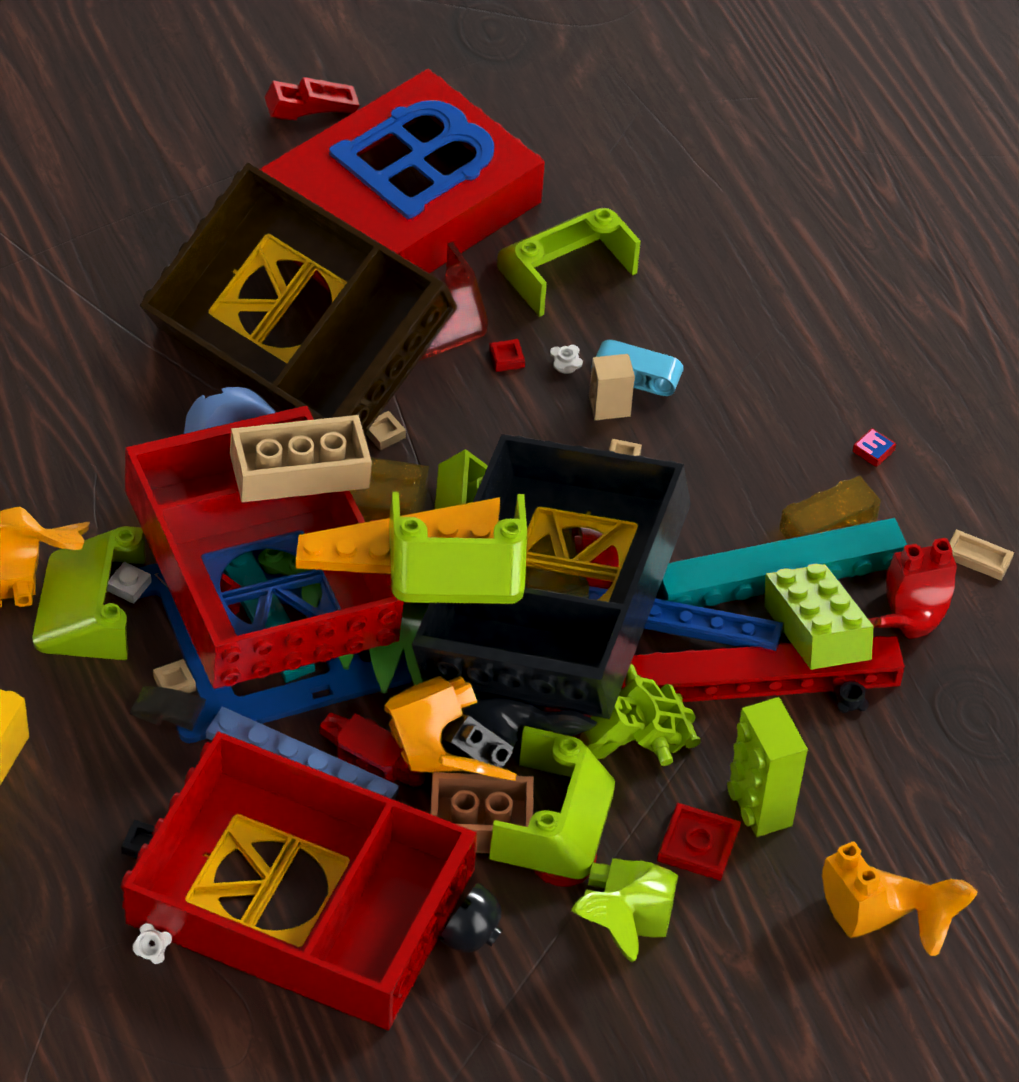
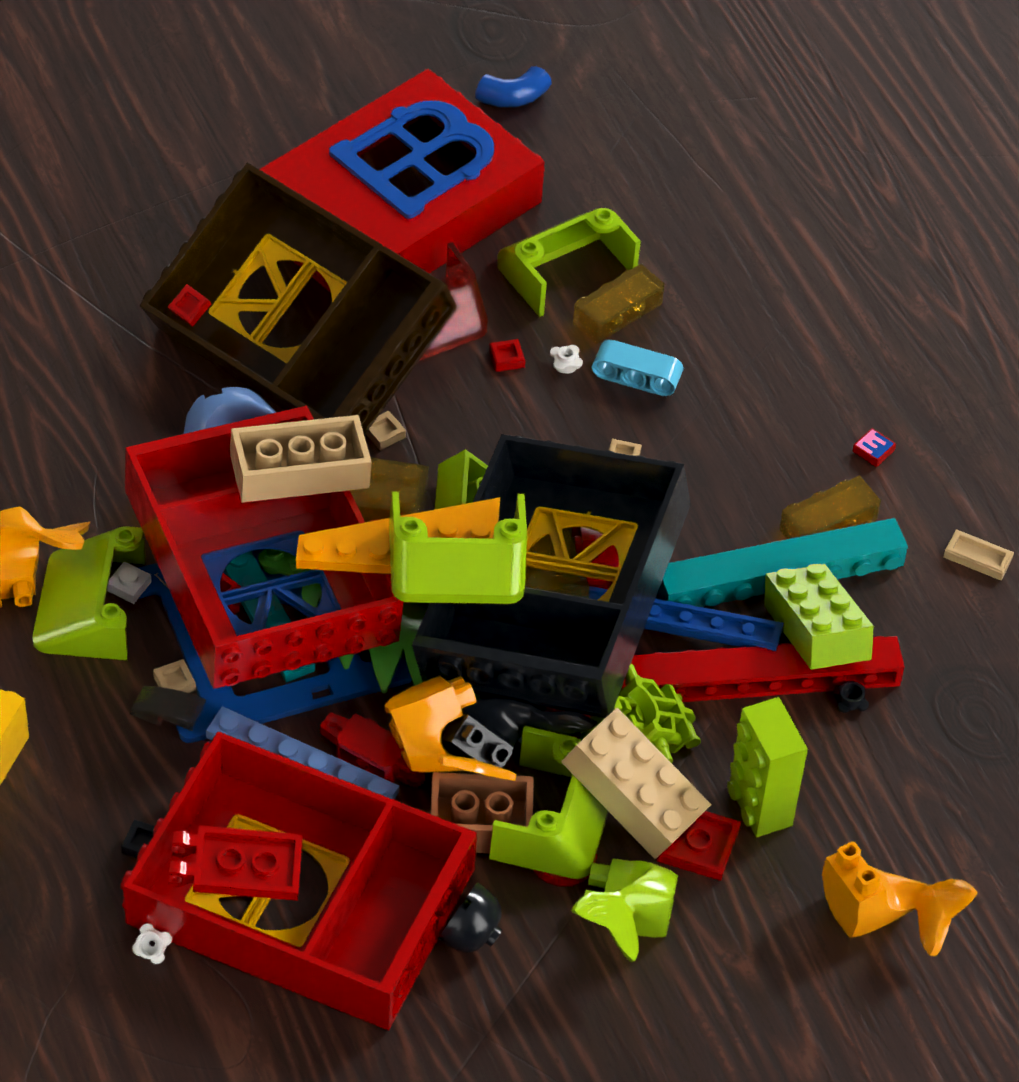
(189, 305): none -> red tile
(238, 862): none -> red tile
(309, 97): red slope -> none
(513, 91): none -> blue cylinder
(611, 386): tan panel -> none
(618, 303): none -> clear yellow brick
(636, 783): none -> tan brick
(919, 588): red hips -> none

